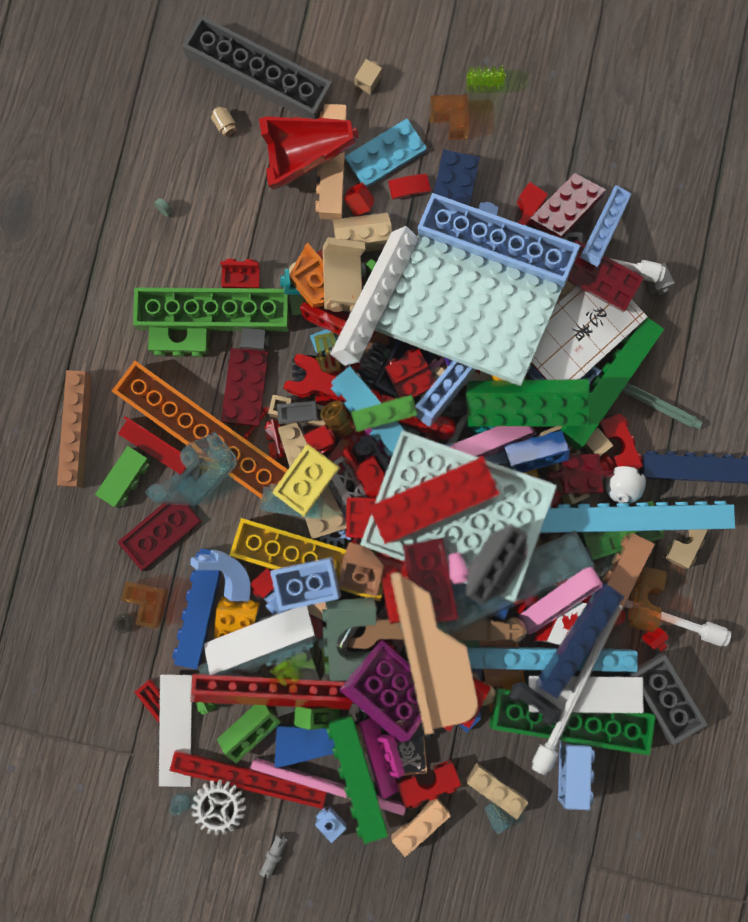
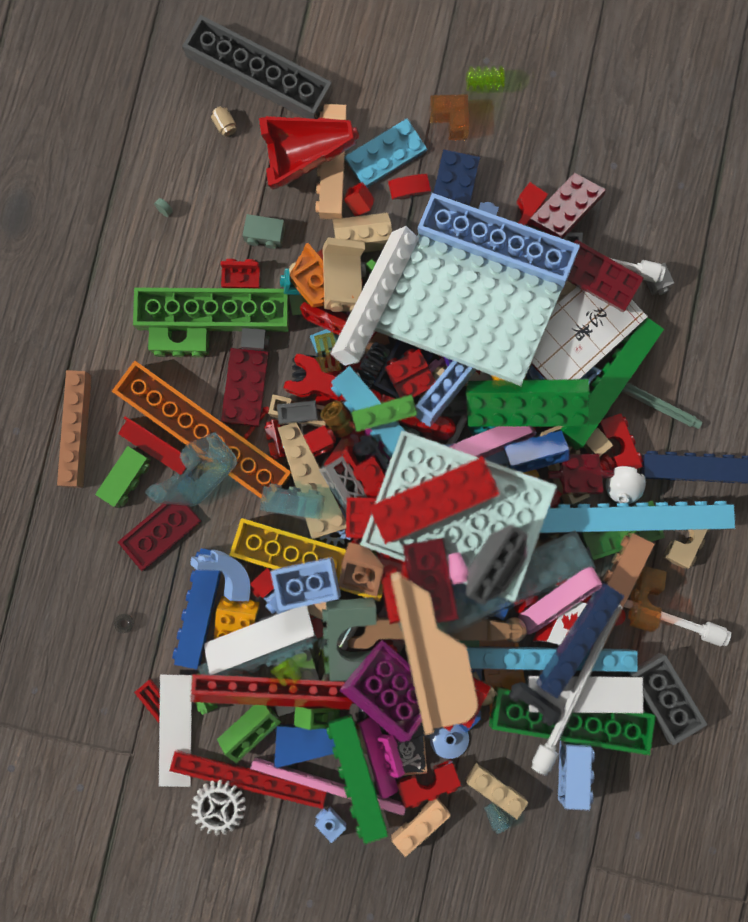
(150, 599): clear orange brick -> none
(180, 800): clear light blue cone -> none
(263, 231): none -> sand green brick
(273, 856): light grey pin -> none
(306, 480): light yellow tile -> none
(368, 76): tan brick -> none
(446, 749): none -> light blue dish
(606, 226): light blue tile -> none
(656, 639): red tile -> none

